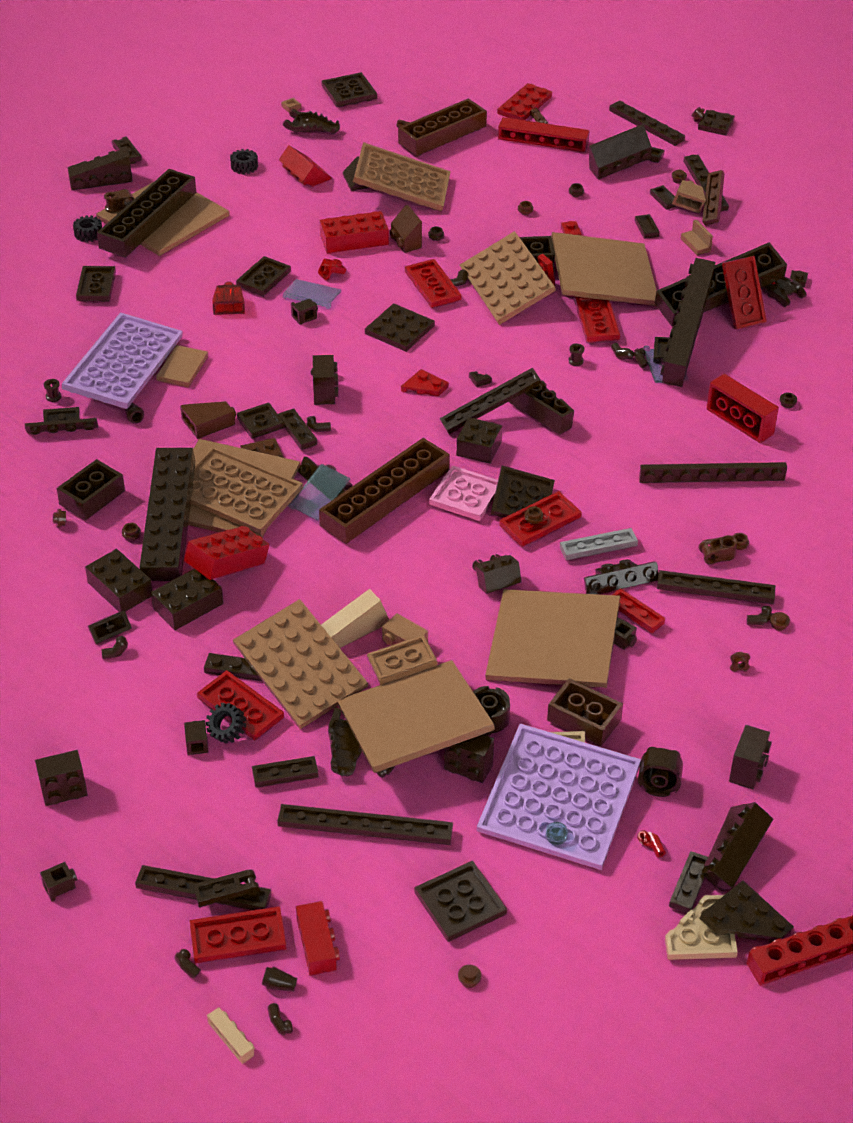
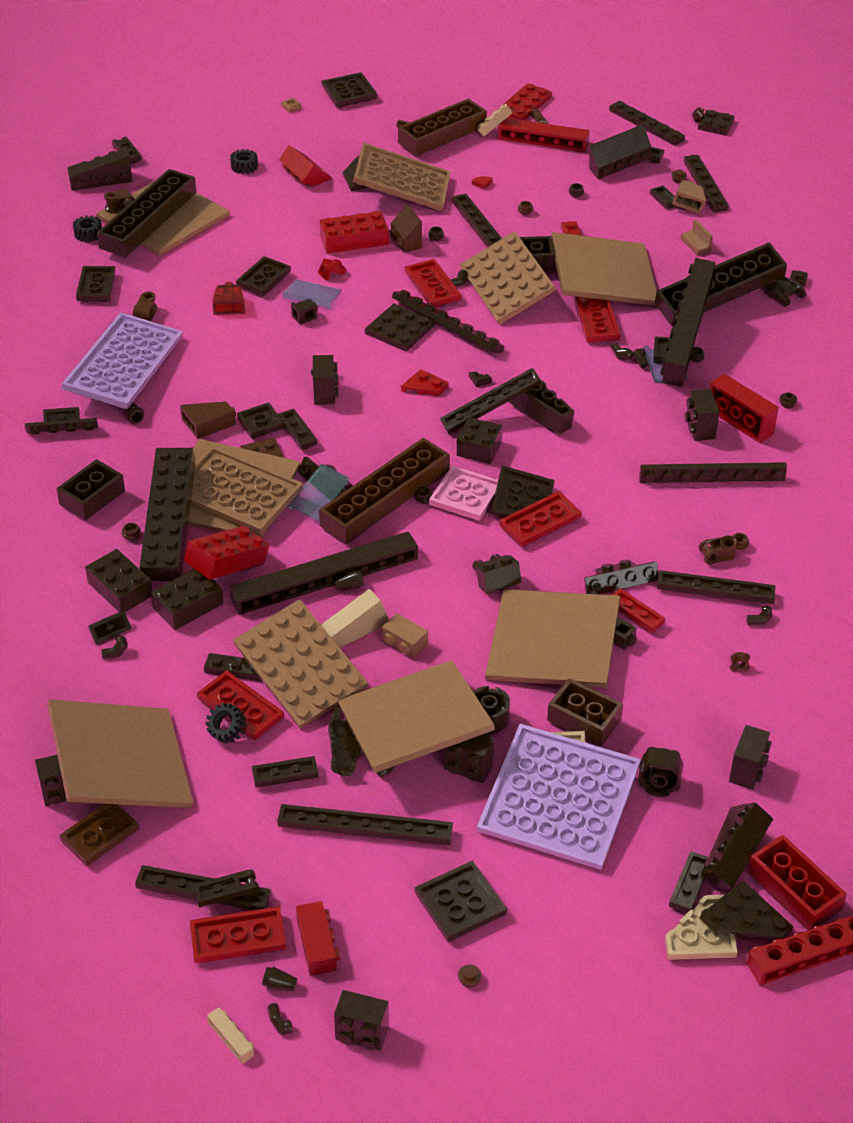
(52, 390): dark brown bush -> none
(58, 880): dark brown brick -> none
(59, 518): reddish brown plate -> none
(99, 832): none -> reddish brown plate
(118, 754): none -> medium nougat tile
(145, 306): none -> reddish brown piece
(182, 366): medium nougat tile -> none
(182, 959): dark brown arm -> none
(196, 737): dark brown brick -> none
(310, 122): dark brown animal -> none
(318, 427): dark brown arm -> none
(322, 572): none -> dark brown brick
(350, 581): none -> dark brown cone
(361, 1020): none -> dark brown brick
(402, 659): medium nougat tile -> none
(423, 495): none -> dark brown plate
(452, 323): none -> dark brown plate
(476, 219): none -> dark brown plate
(482, 182): none -> red tile
(495, 119): none -> tan piece
(533, 515): reddish brown plate -> none
(547, 266): red plate -> none
(556, 833): clear light blue tile -> none
(576, 354): dark brown bush -> none
(598, 544): light grey plate -> none
(647, 226): dark brown tile -> none
(653, 841): red arm -> none
(697, 354): none -> dark brown plate
(702, 414): none -> dark brown brick
(713, 197): reddish brown plate -> none
(744, 292): red plate -> none
(779, 620): reddish brown plate -> none
(796, 882): none -> red brick

